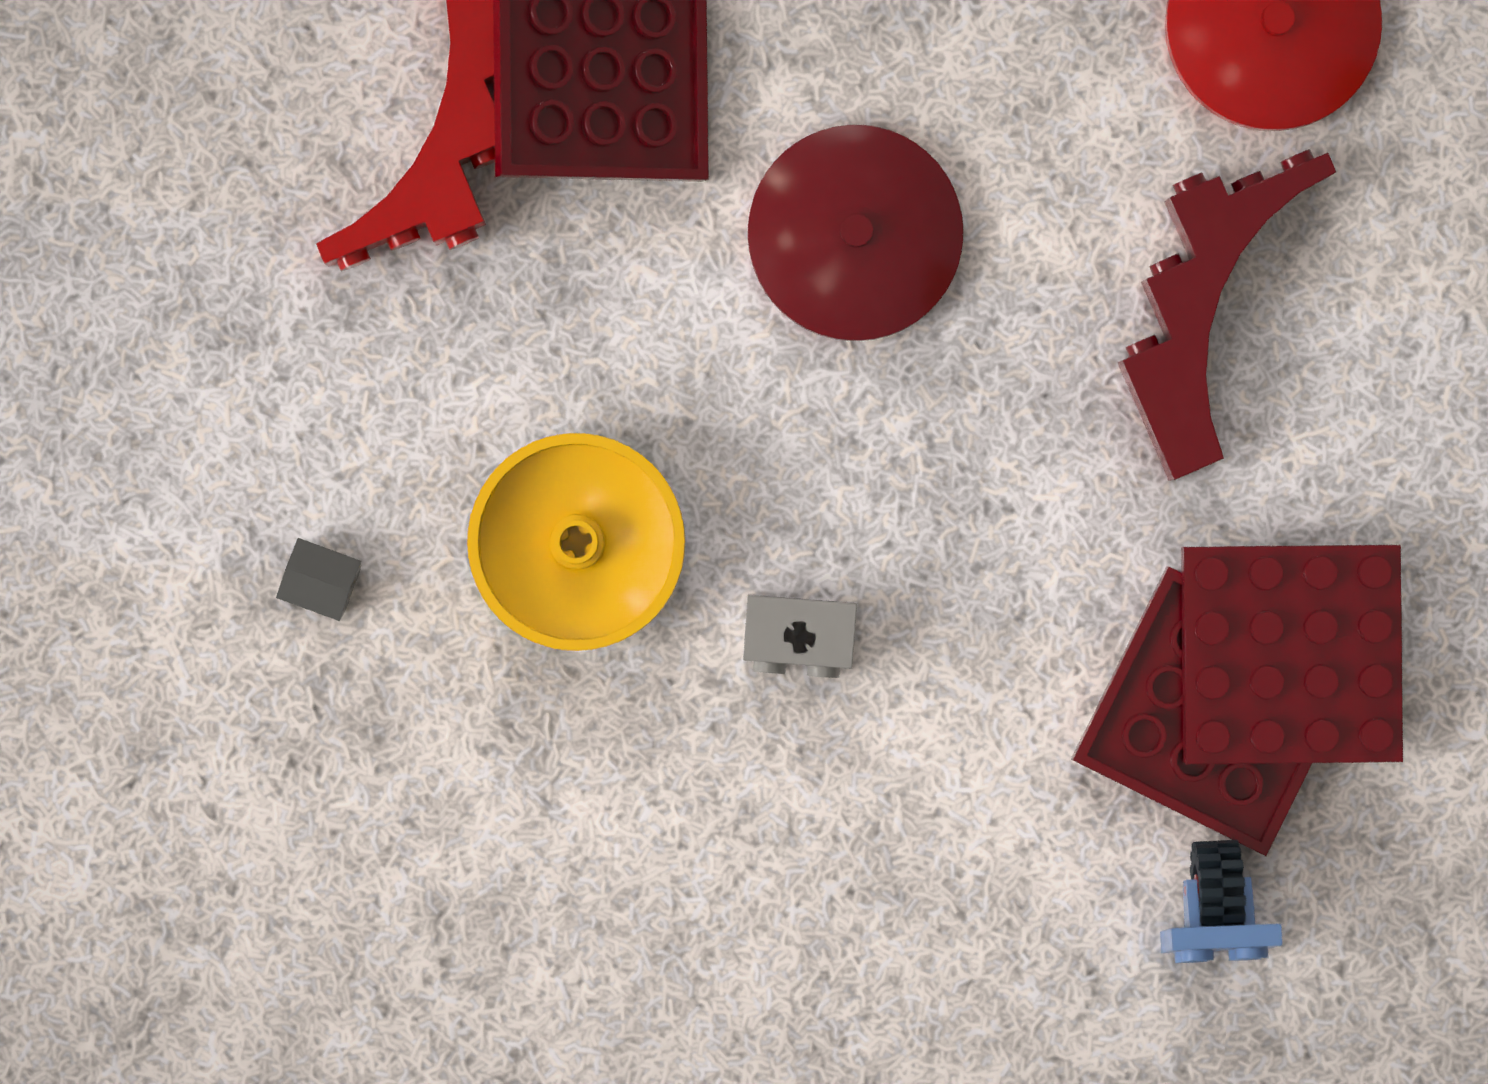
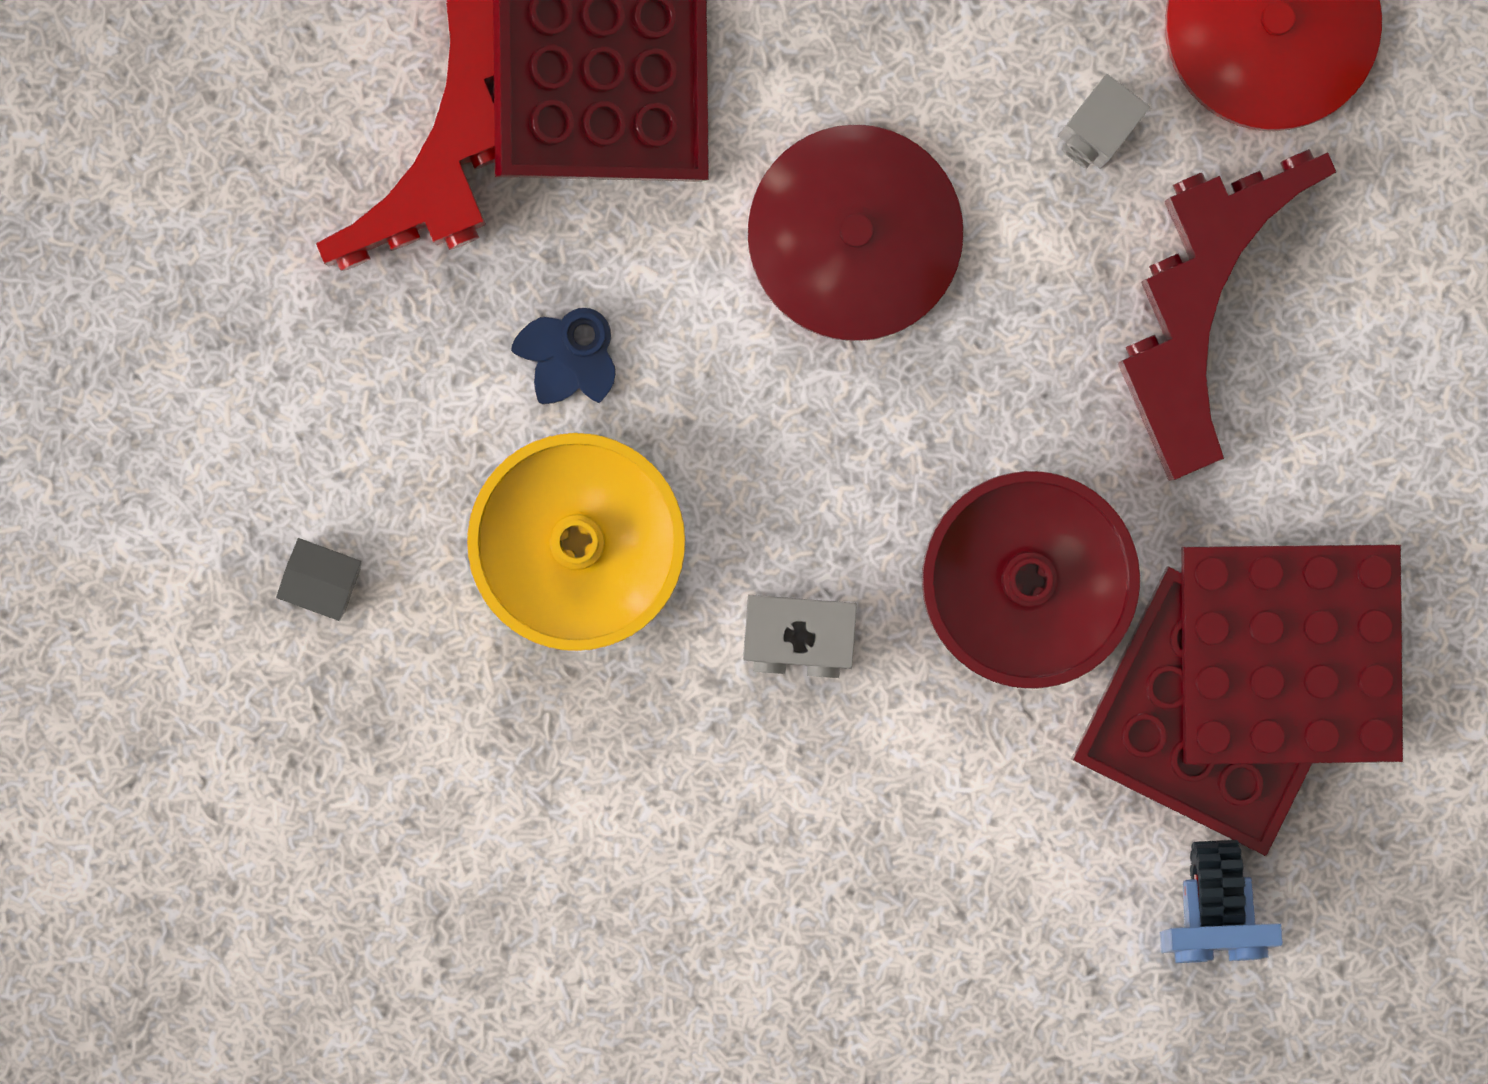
(562, 362): none -> dark blue plate
(1030, 579): none -> dark red dish
(1102, 123): none -> light grey brick

